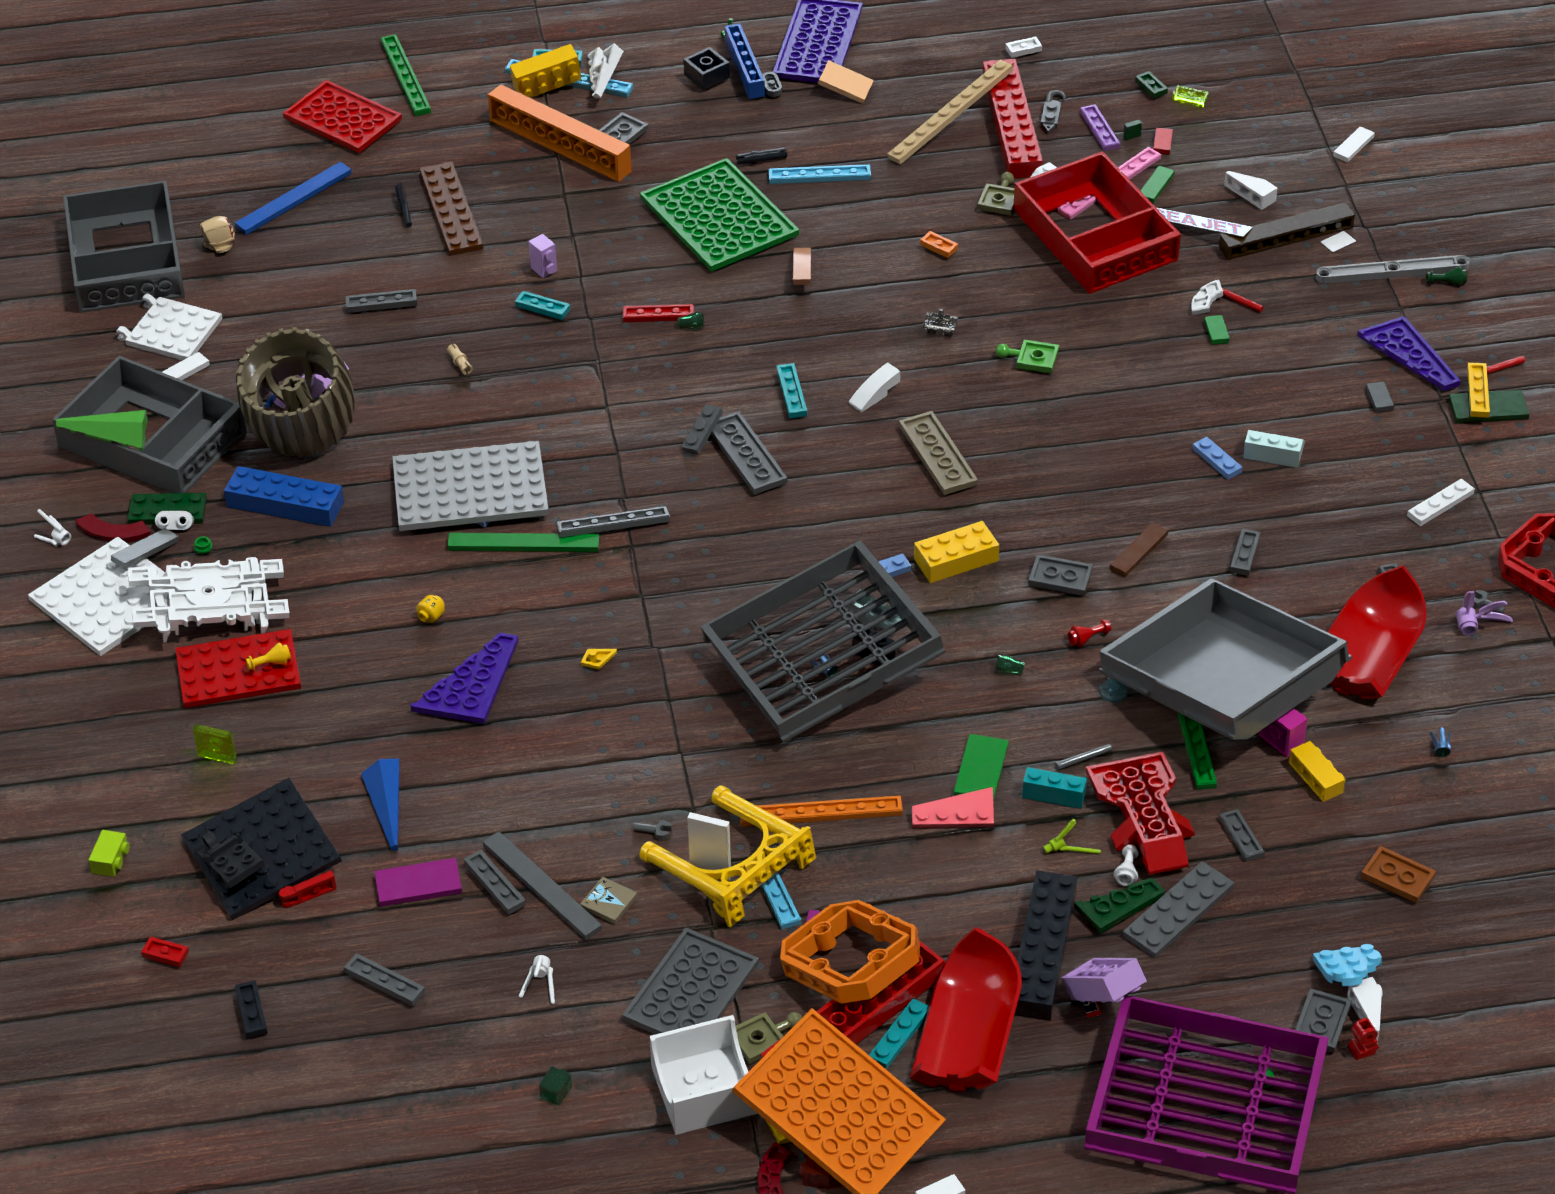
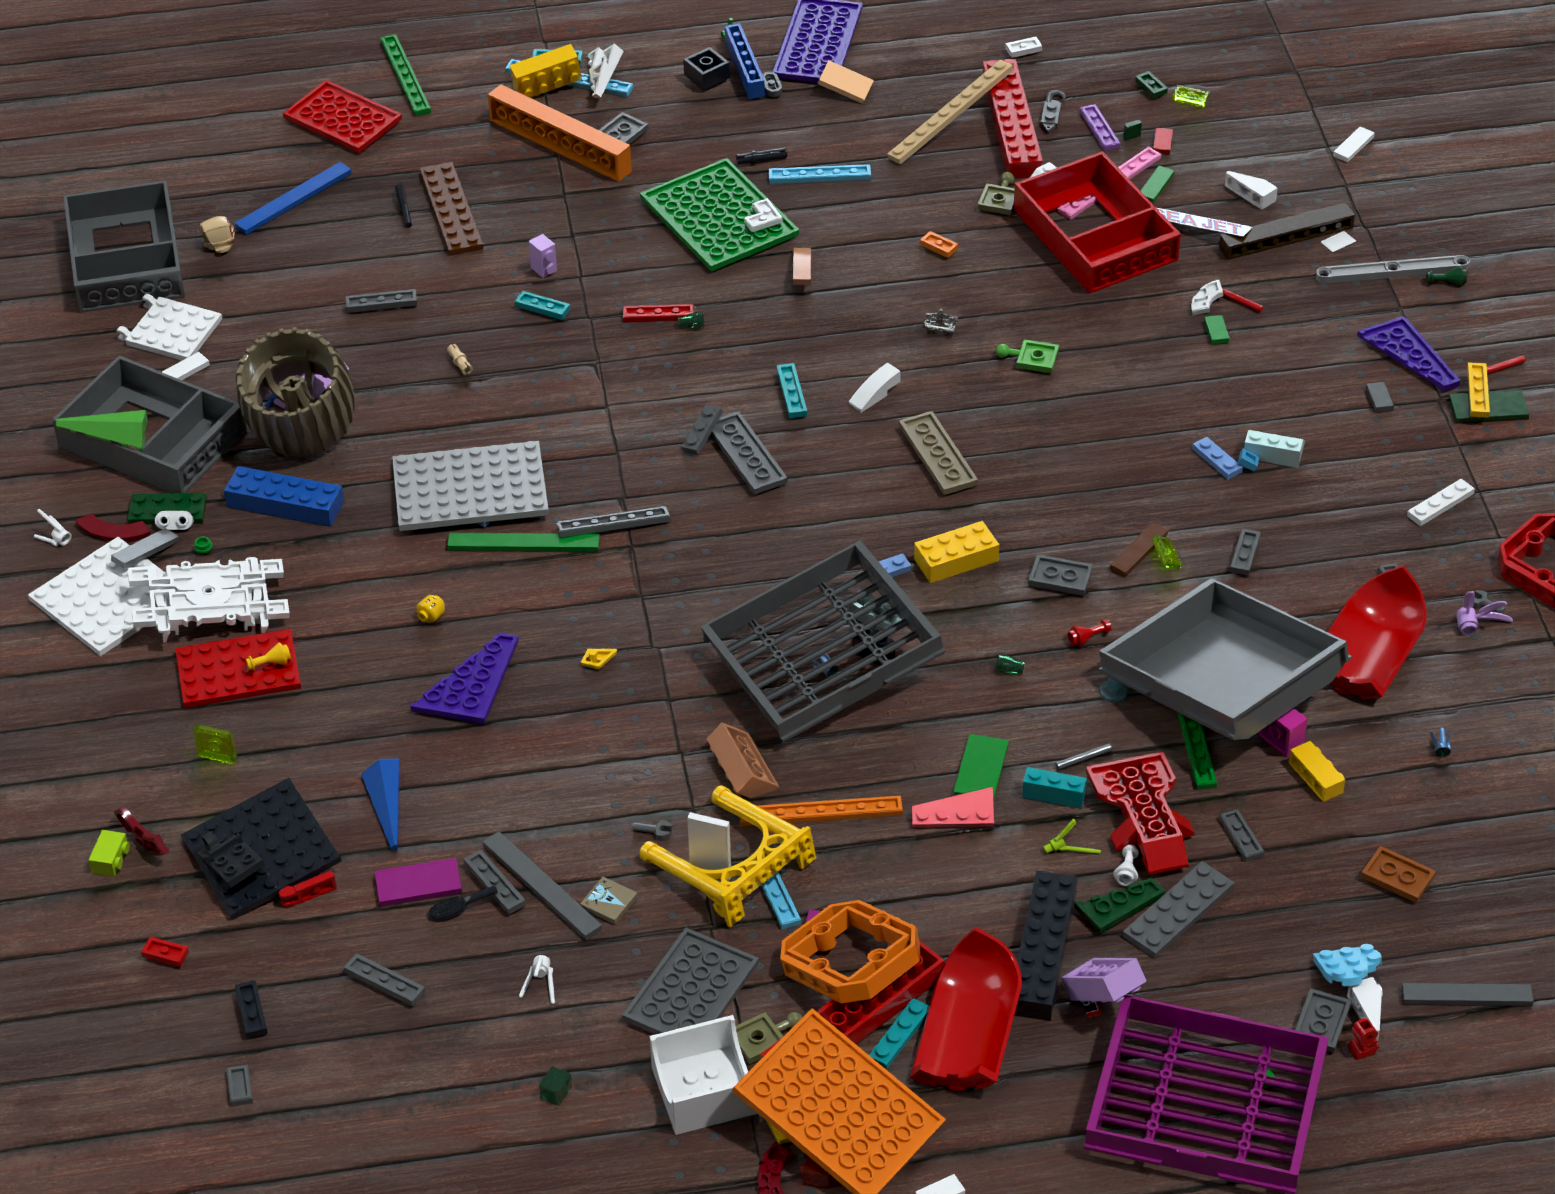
(143, 837): none -> dark red tile
(239, 1085): none -> dark grey tile
(455, 905): none -> black piece
(741, 761): none -> nougat slope
(765, 217): none -> white tile
(1167, 552): none -> clear neon green plate
(1248, 460): none -> dark azure plate
(1467, 994): none -> dark grey tile

